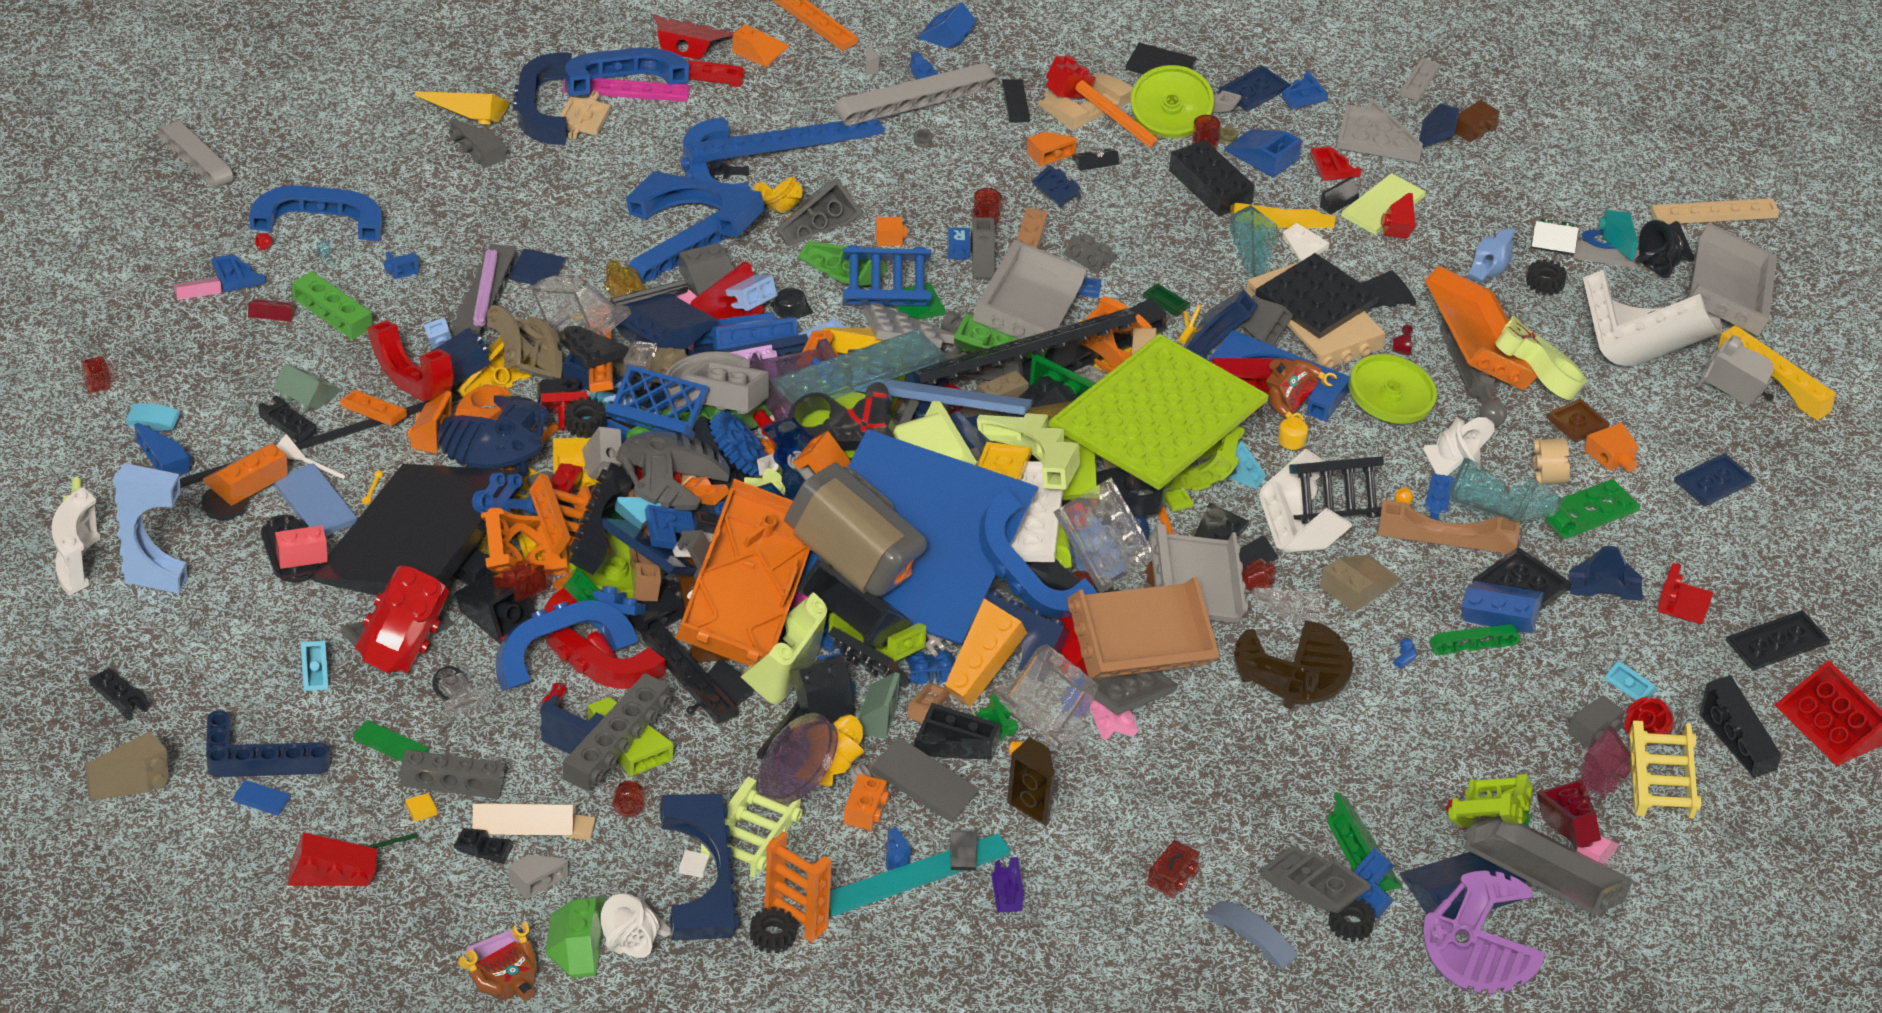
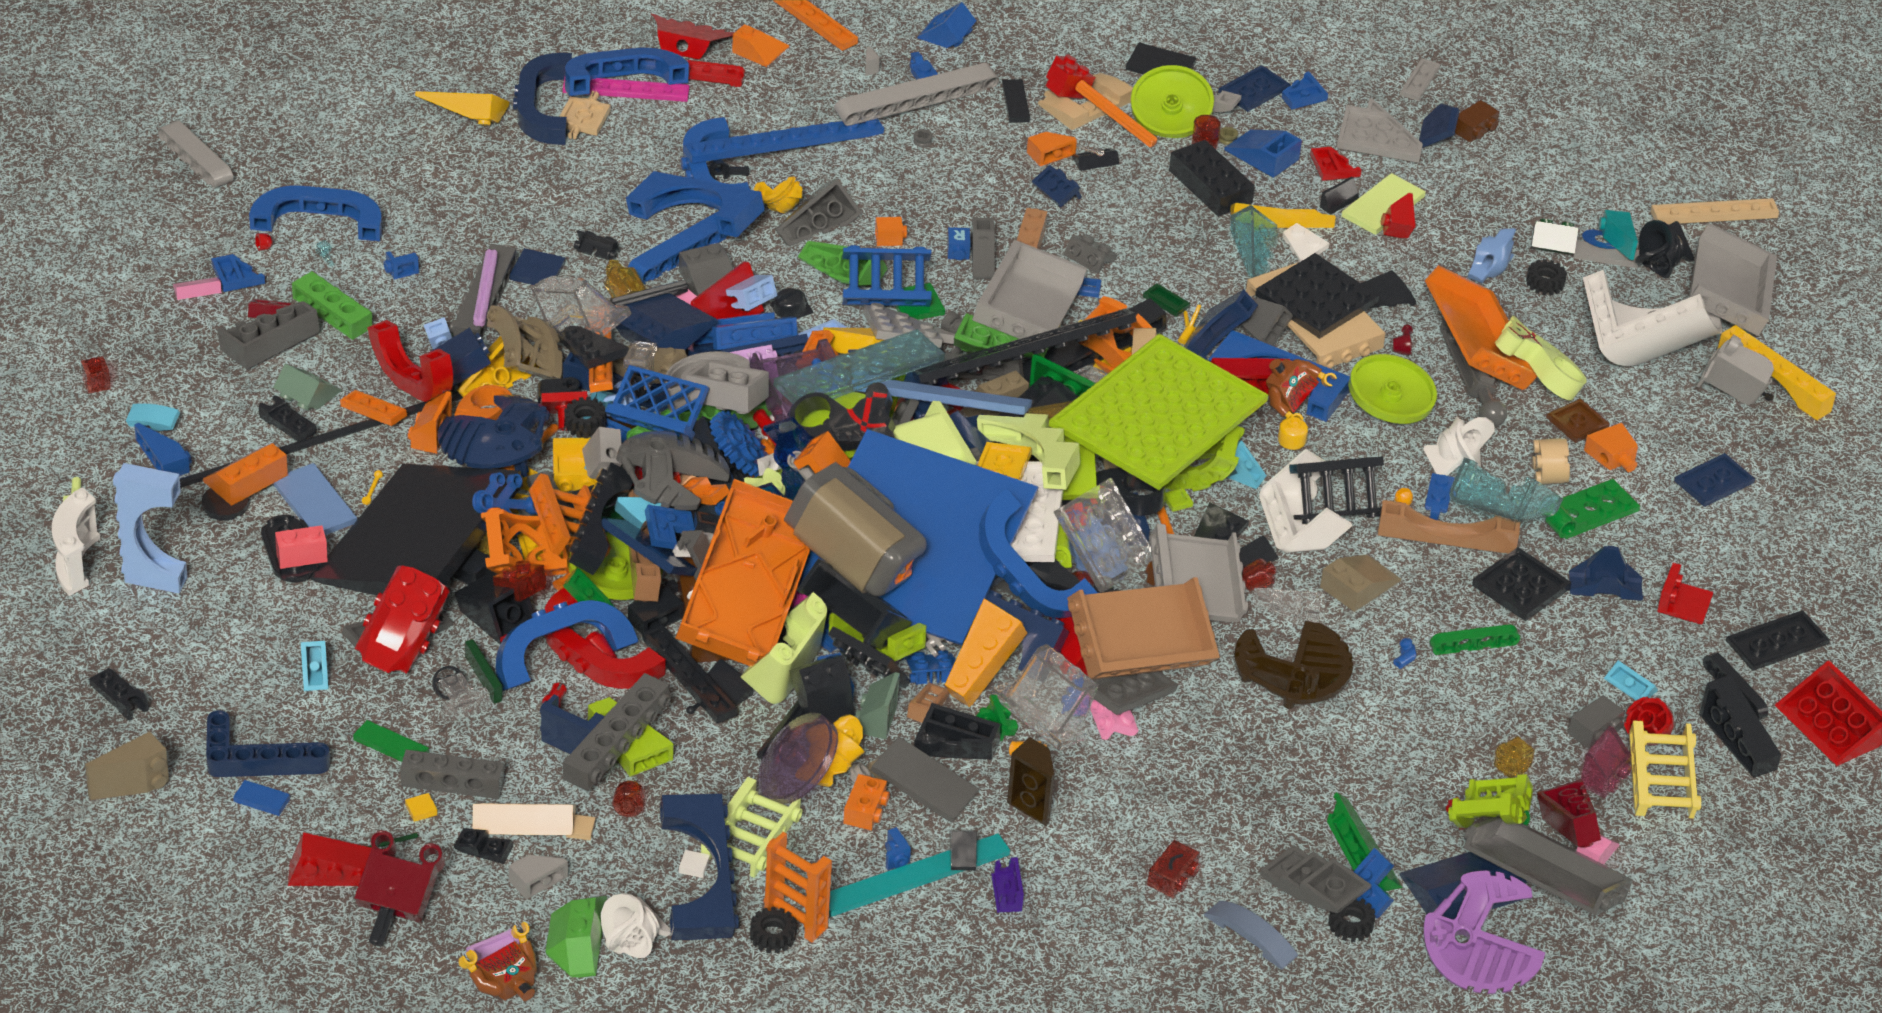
(268, 334): none -> dark grey wedge
(293, 453): white piece -> none
(396, 885): none -> dark red piece
(480, 144): dark grey slope -> none
(483, 671): none -> dark green tile
(566, 477): red hinge -> none
(588, 241): none -> black hinge
(617, 599): blue slope -> none
(987, 204): clear red wheel -> none
(1501, 605): blue slope -> none
(1514, 757): none -> clear yellow brick
(1719, 668): none -> black beam

